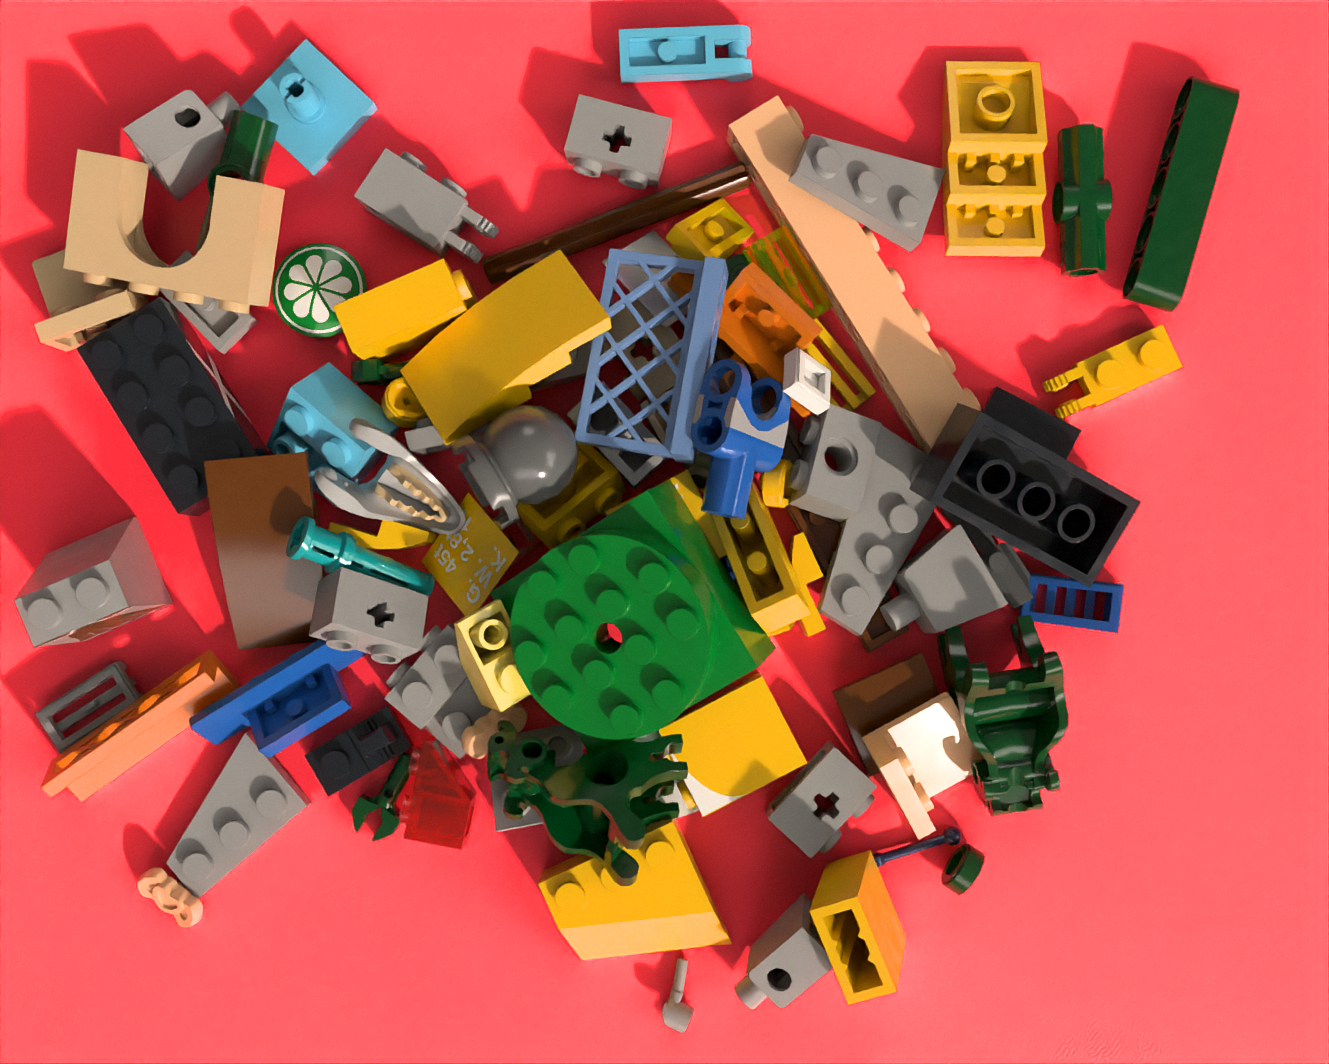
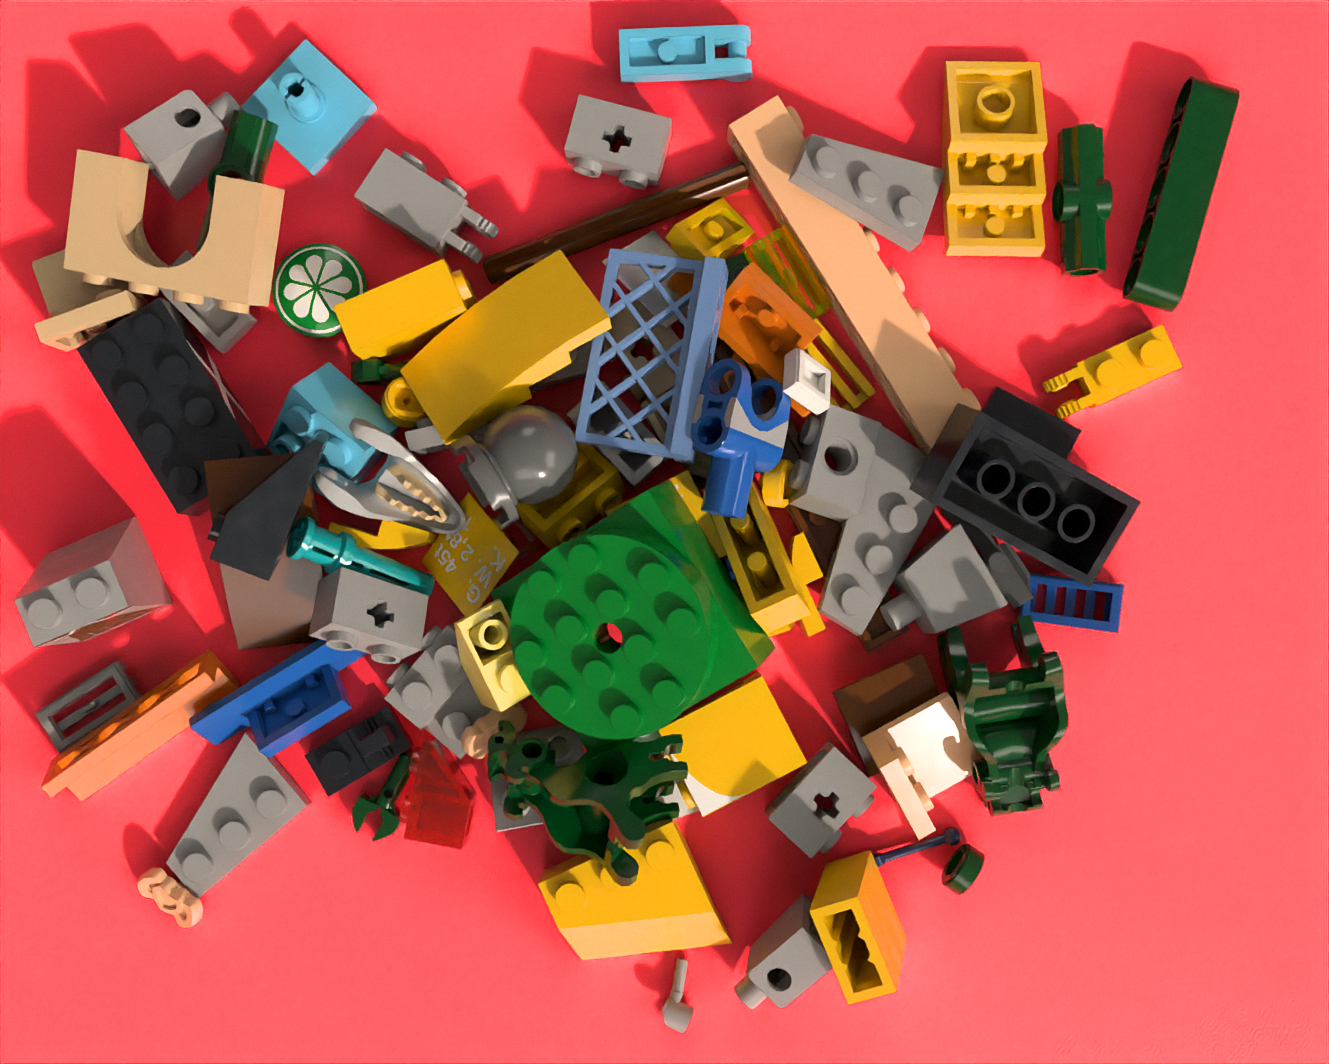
(261, 521): none -> black slope

